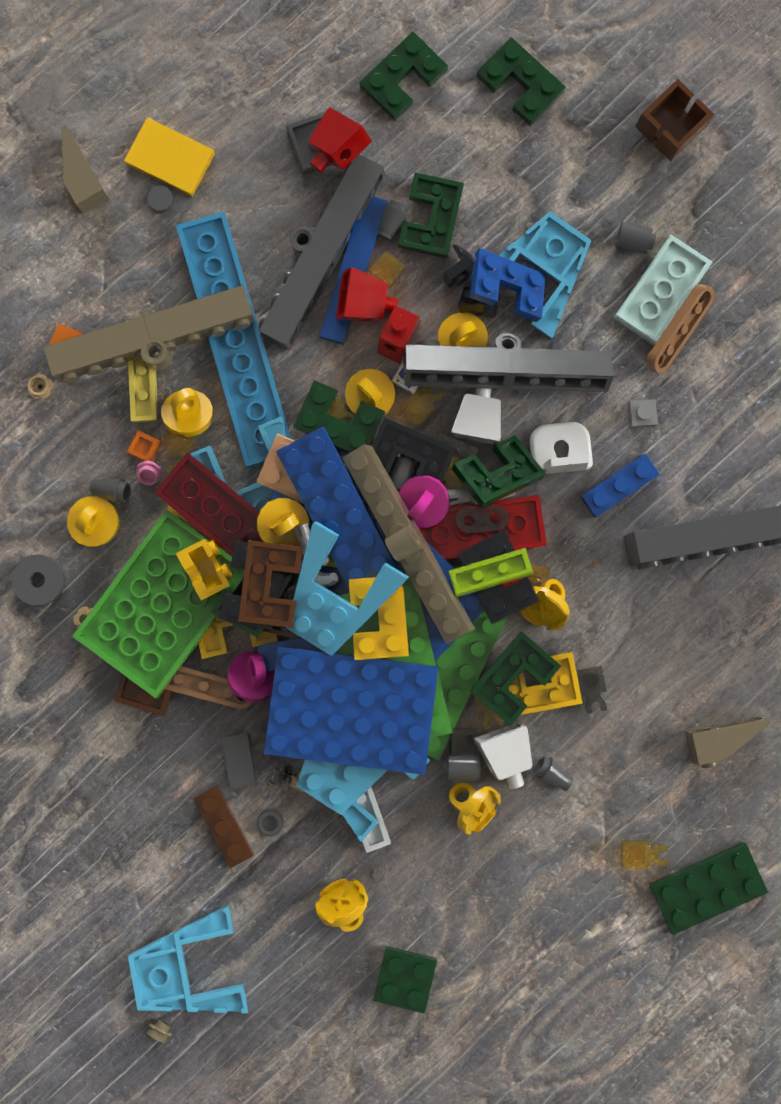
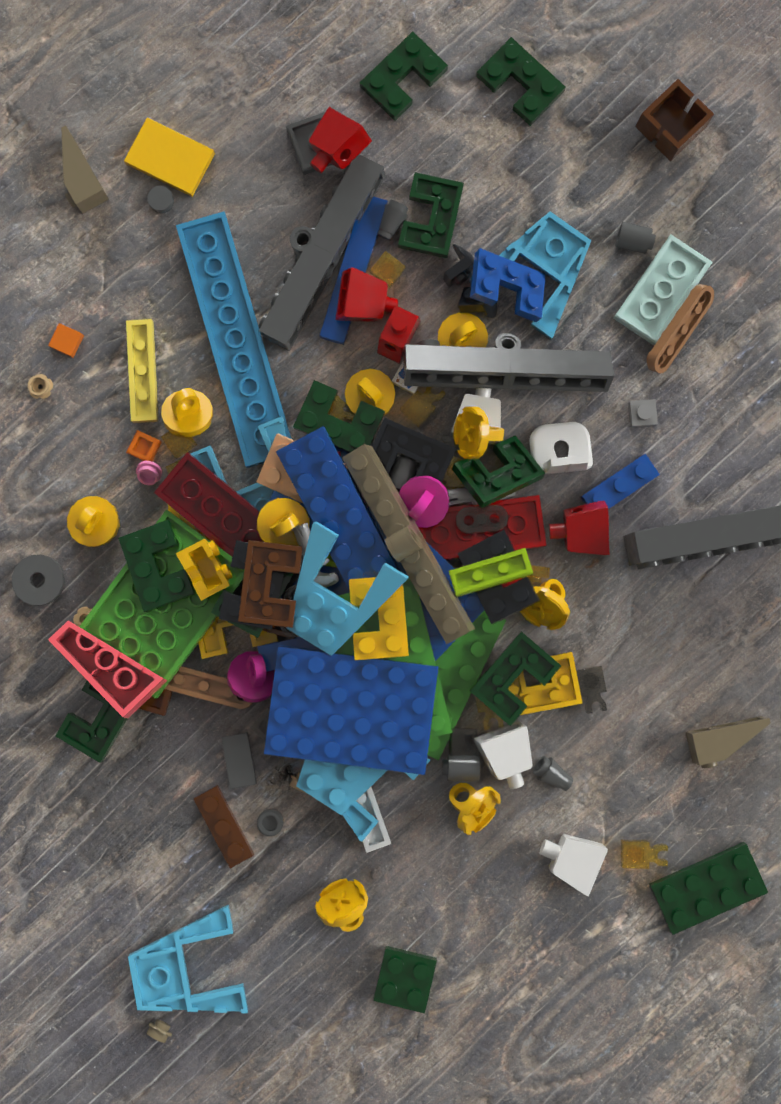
(94, 738): none -> dark green plate
(109, 671): none -> coral wedge
(111, 489): dark grey cone -> none
(139, 553): none -> dark green plate
(149, 334): dark tan hinge -> none
(474, 433): none -> yellow tile
(575, 860): none -> white torso
(584, 529): none -> red torso

